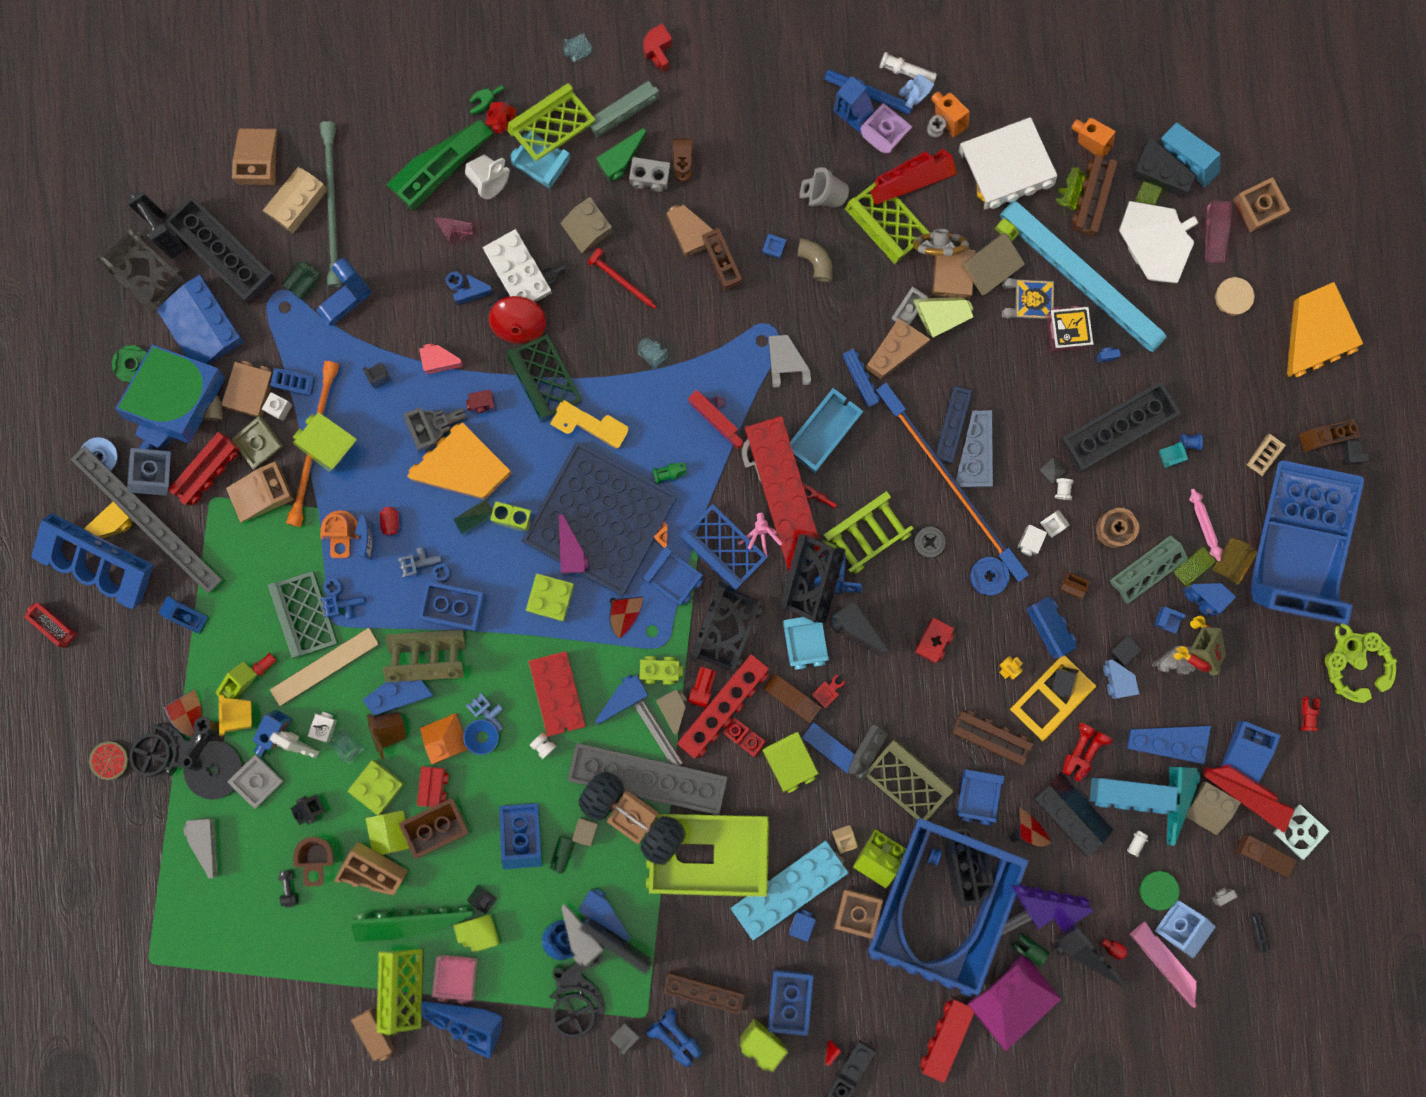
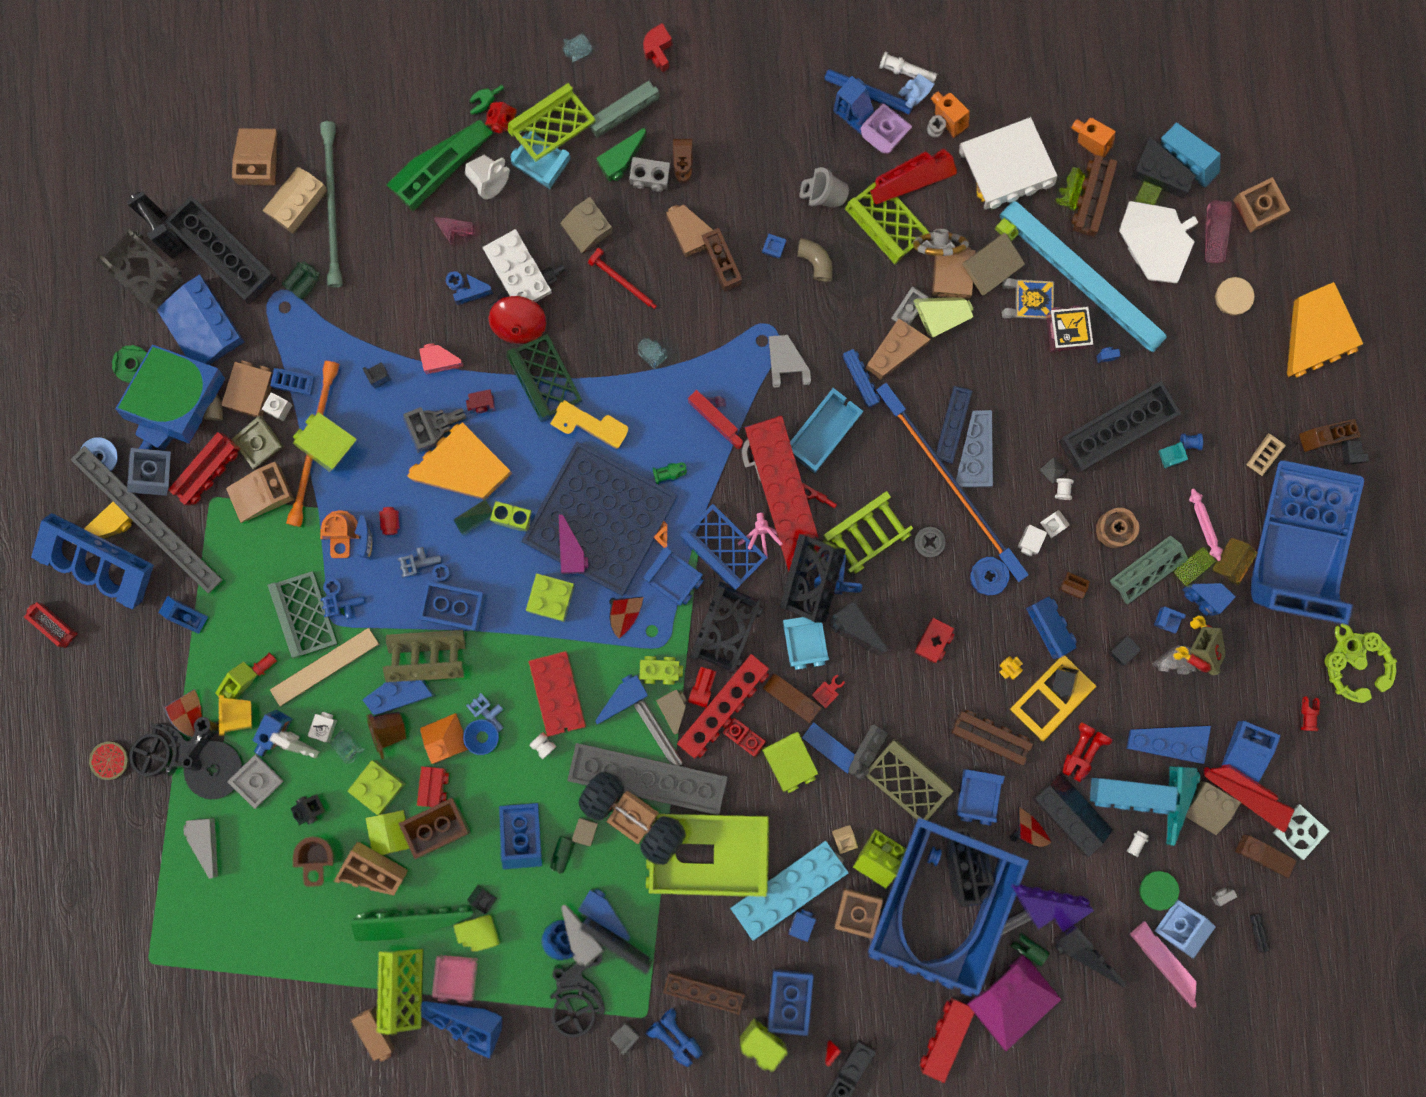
(288, 899): black bar -> none
(346, 298): blue beam -> none
(1115, 949): red cylinder -> none
(1121, 681): medium blue slope -> none

